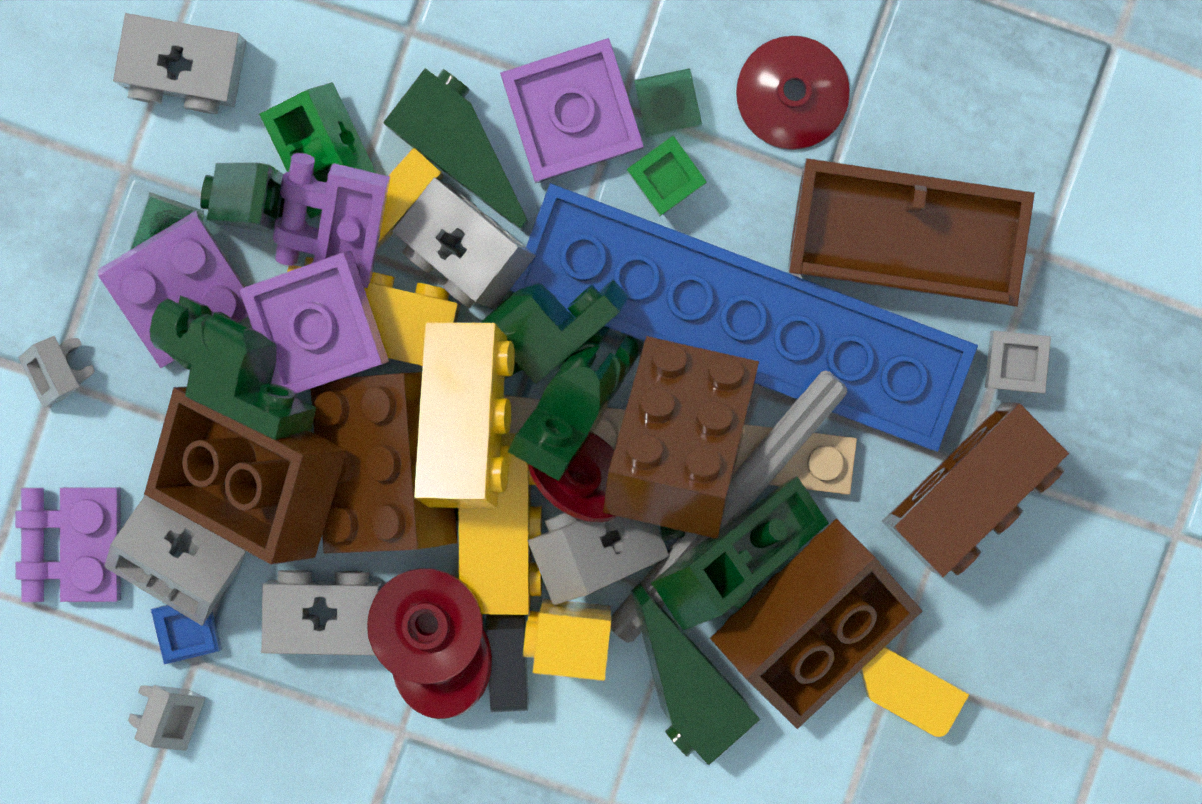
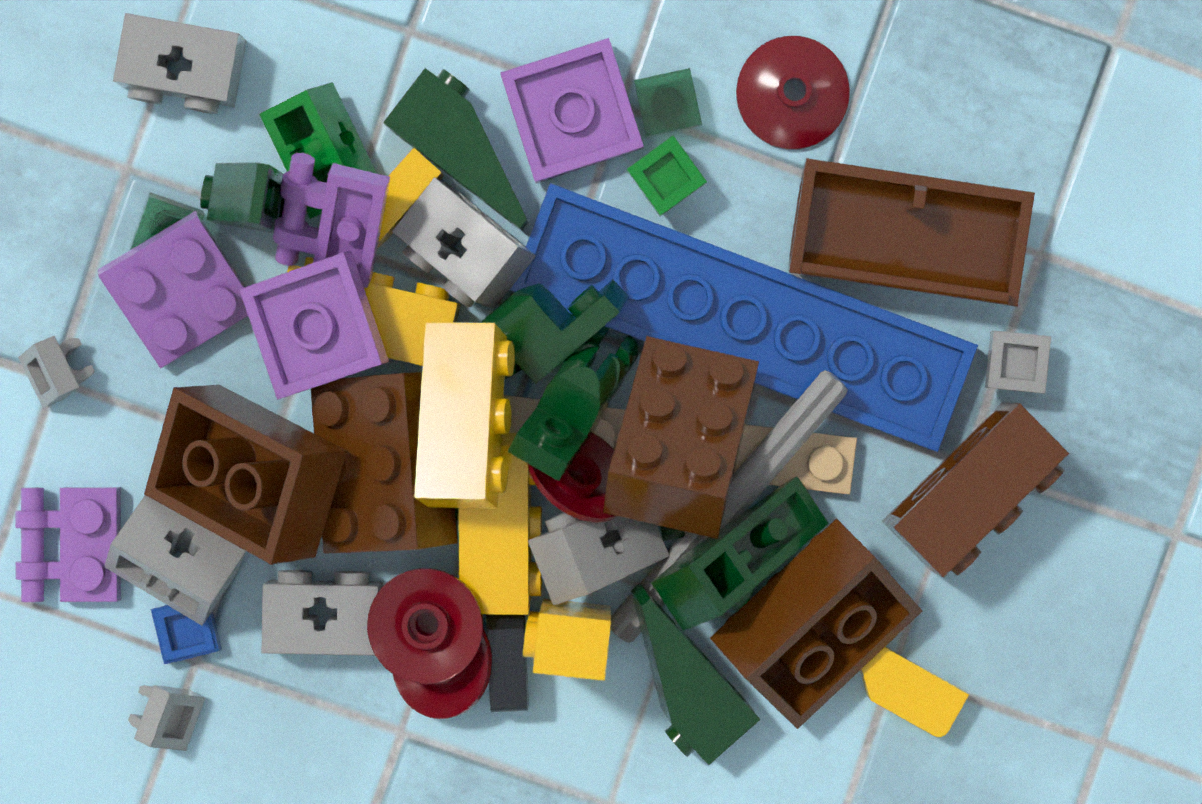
(228, 368): dark green plate -> none

